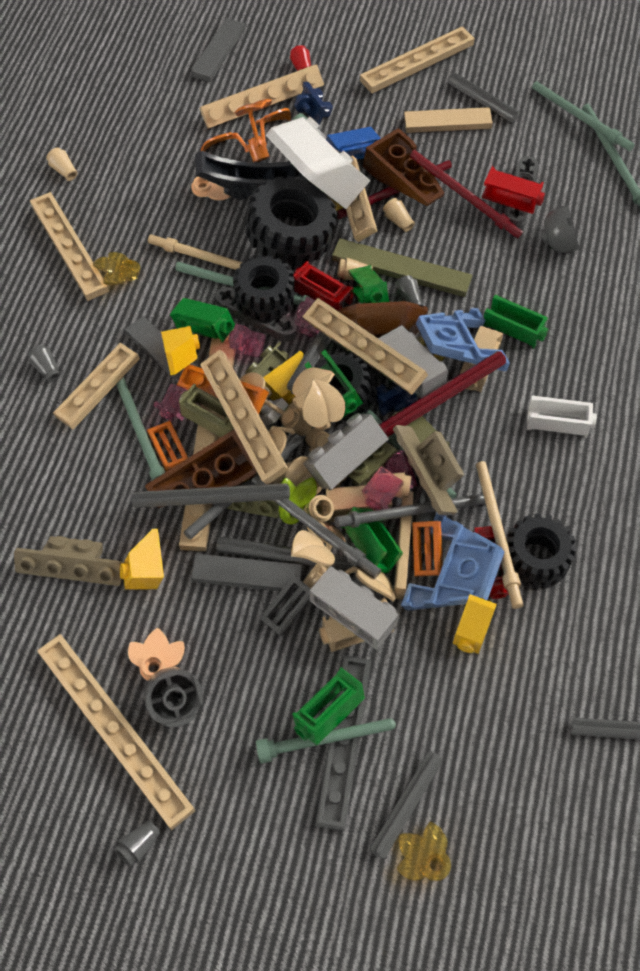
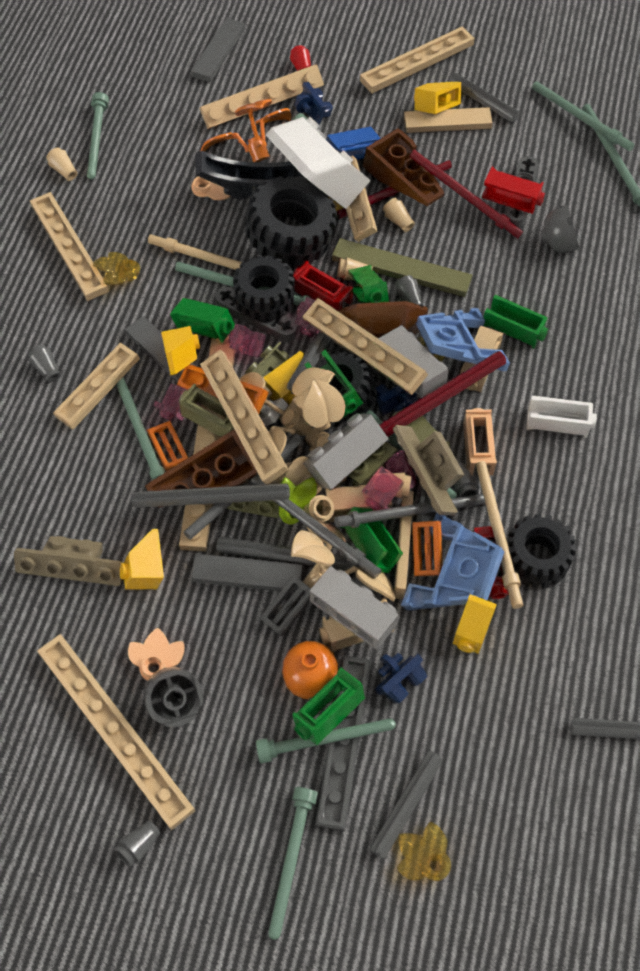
(99, 103): none -> sand green piece
(304, 800): none -> sand green piece
(308, 668): none -> orange cylinder
(391, 684): none -> dark blue hips
(437, 96): none -> yellow slope
(467, 484): none -> dark grey cone
(473, 418): none -> light nougat window

